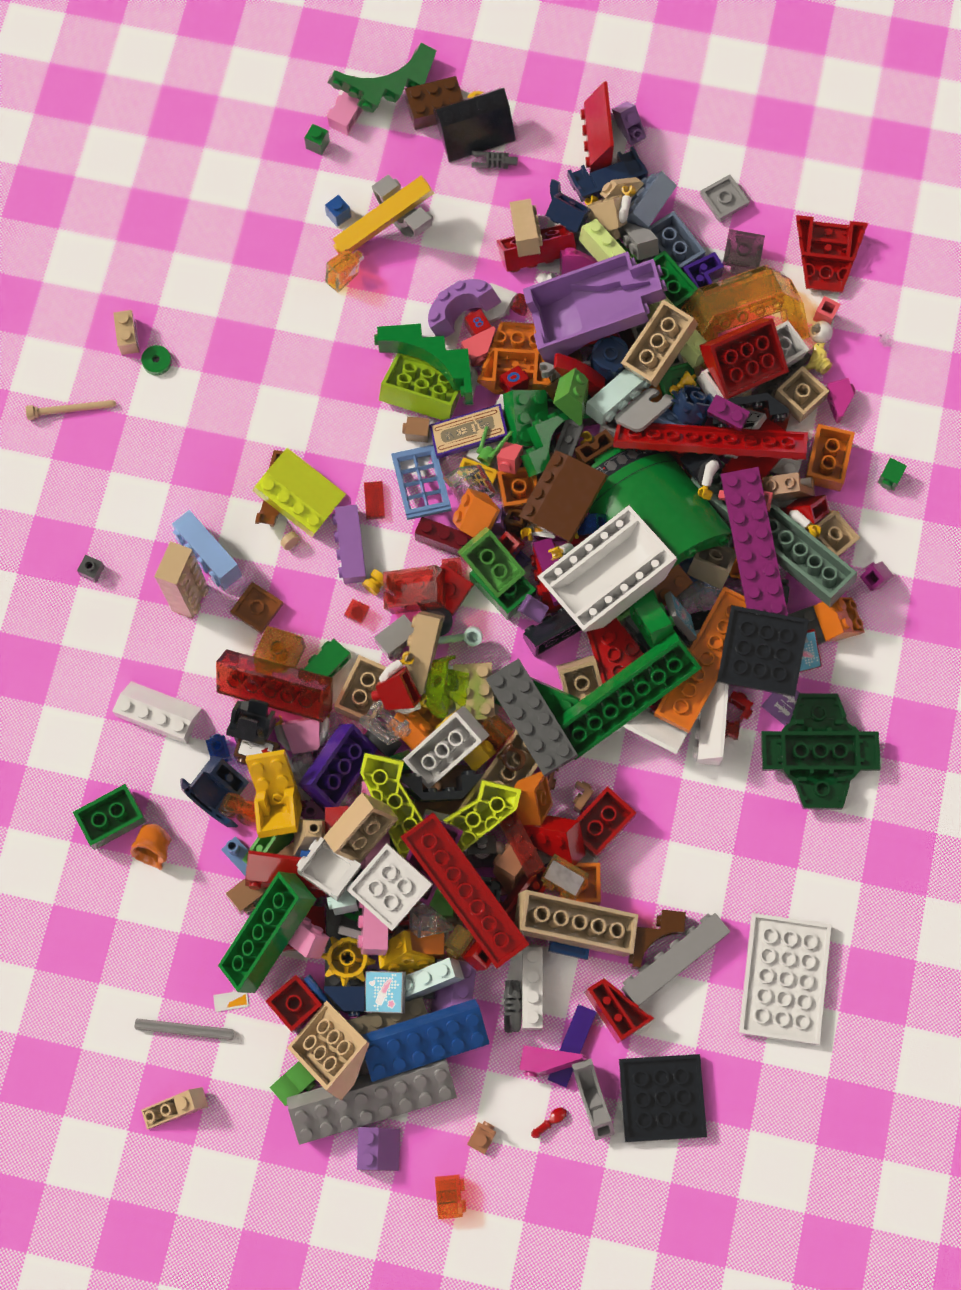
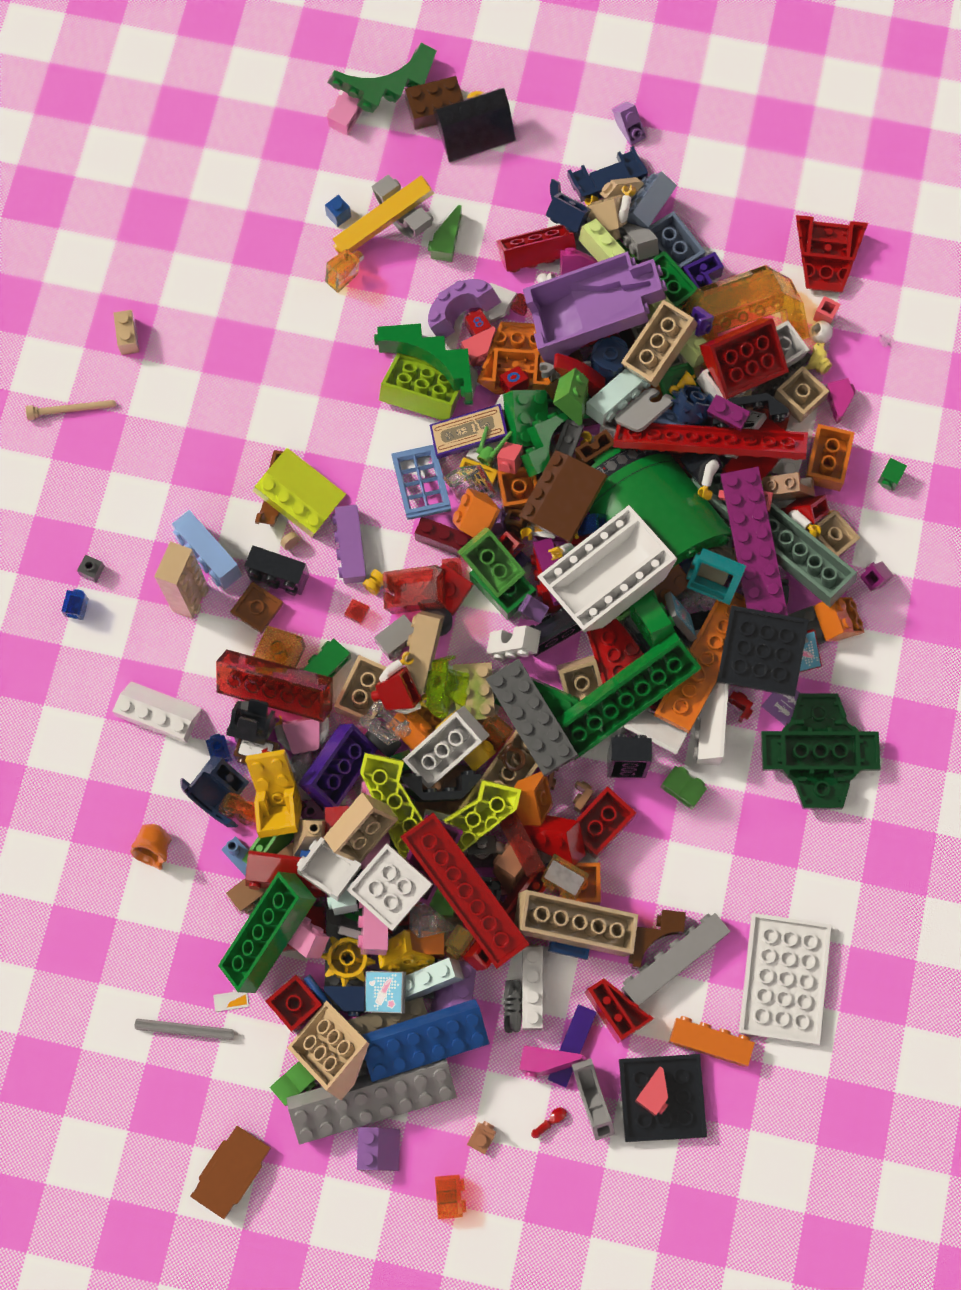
(75, 604): none -> clear blue brick
(109, 817): green brick -> none
(159, 367): green piece -> none
(175, 1107): tan slope -> none
(230, 1172): none -> dark orange piece
(276, 570): none -> black brick
(317, 139): green brick -> none
(374, 500): clear red tile -> none
(416, 429): medium nougat brick -> none
(445, 238): none -> bright green slope
(472, 636): light aqua piece -> none
(494, 160): dark grey hinge -> none
(507, 645): none -> white arch
(526, 227): tan brick -> none
(597, 129): red slope -> none
(629, 756): none -> black brick
(654, 1094): none -> coral slope
(684, 787): none -> bright green brick
(703, 319): none -> dark purple bracket
(709, 587): none -> teal window
(711, 1042): none -> orange brick
(724, 197): light grey plate -> none
(732, 729): clear red wheel -> none
(743, 251): clear smoke panel -> none

